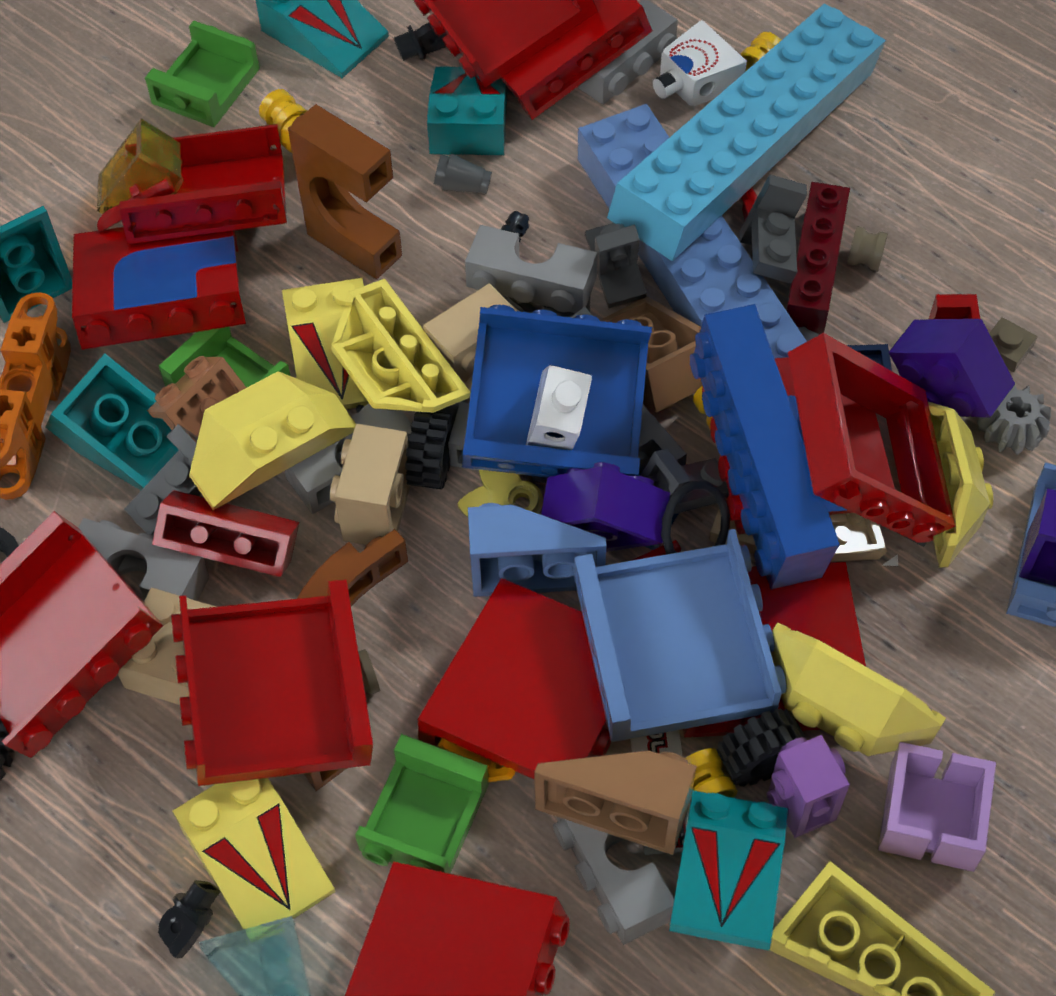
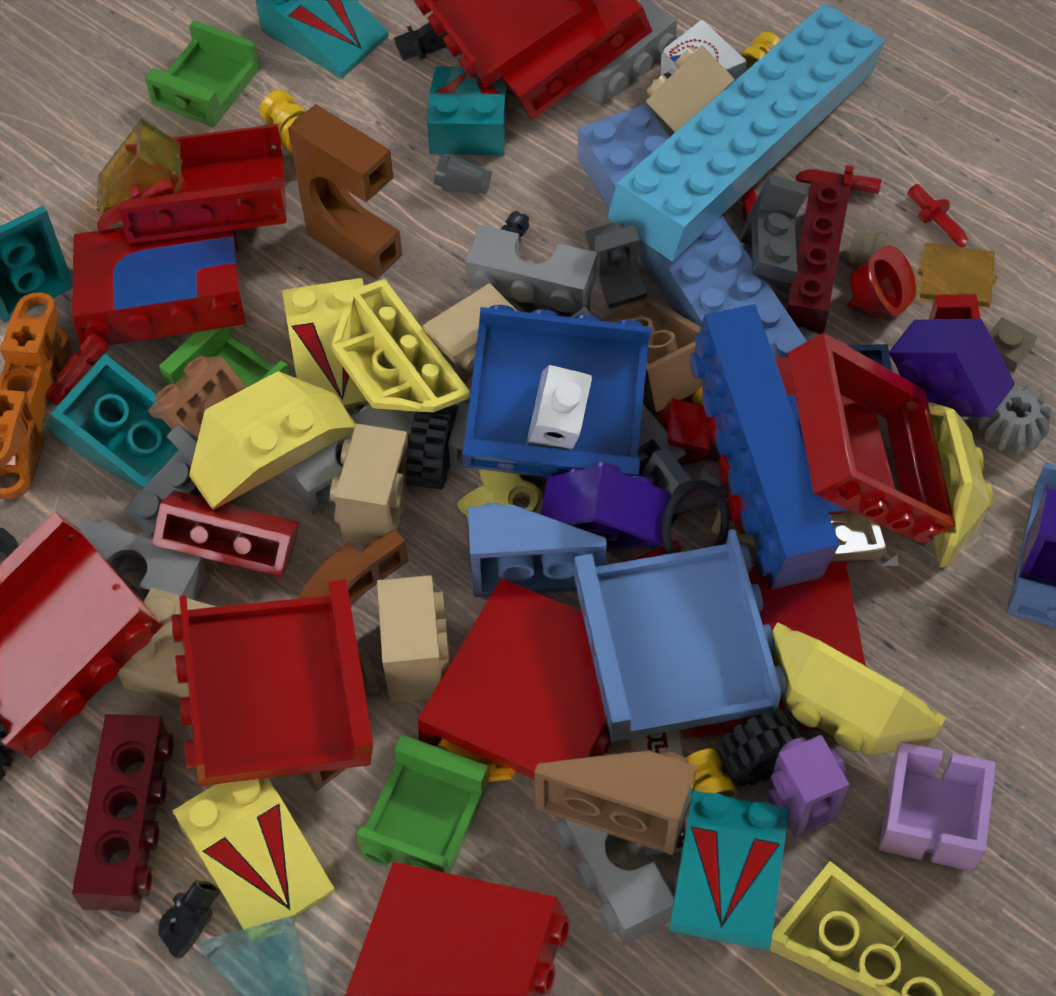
(77, 367): none -> red axle
(122, 743): none -> dark red brick
(412, 637): none -> tan brick
(687, 428): none -> red panel
(689, 88): none -> tan brick
(854, 182): none -> red piece
(883, 284): none -> red piece
(935, 211): none -> red piece
(957, 272): none -> clear yellow piece

